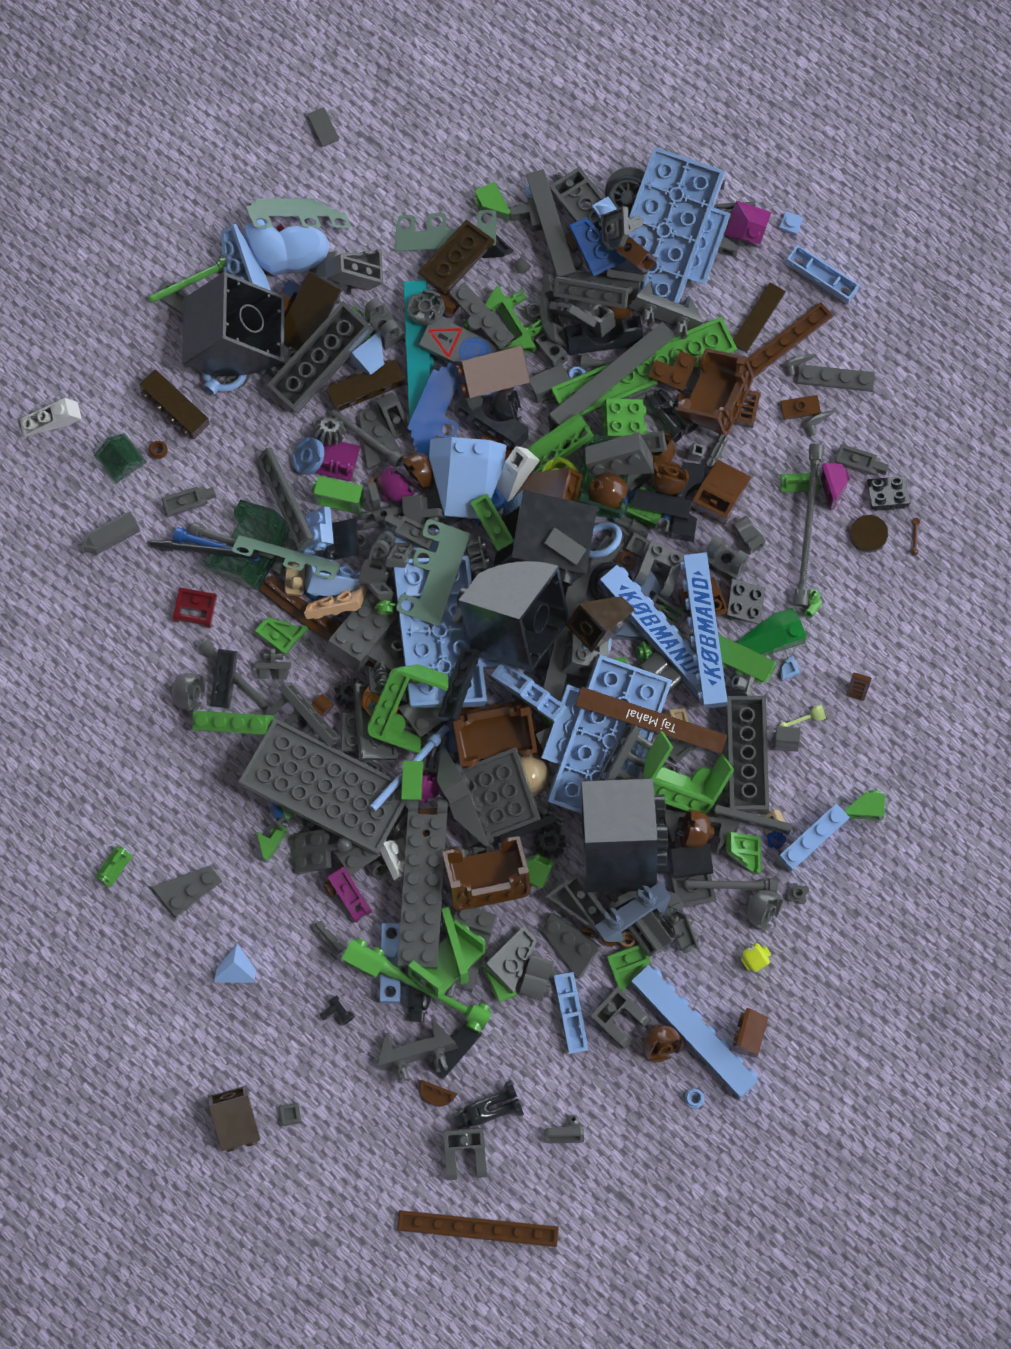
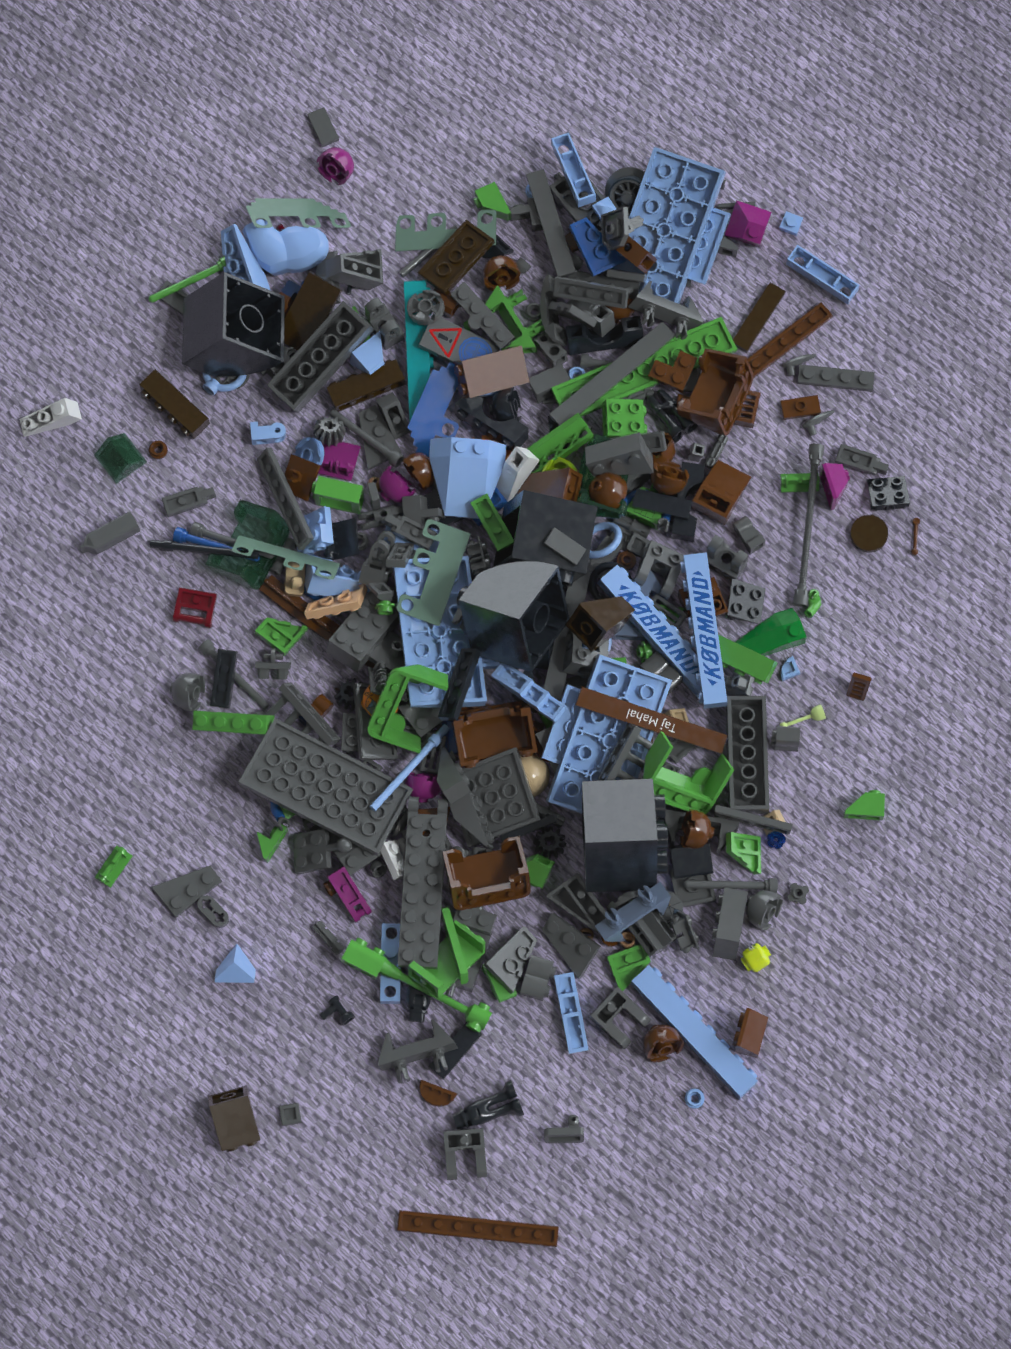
(210, 914): none -> dark grey beam
(267, 434): none -> light blue leg
(301, 475): none -> reddish brown piece
(335, 161): none -> magenta cylinder
(412, 780): bright green tile -> none
(420, 258): none -> dark grey bar
(501, 272): none -> reddish brown cylinder
(573, 170): none -> light blue piece
(729, 923): none -> dark grey wedge
(813, 838): light blue brick -> none

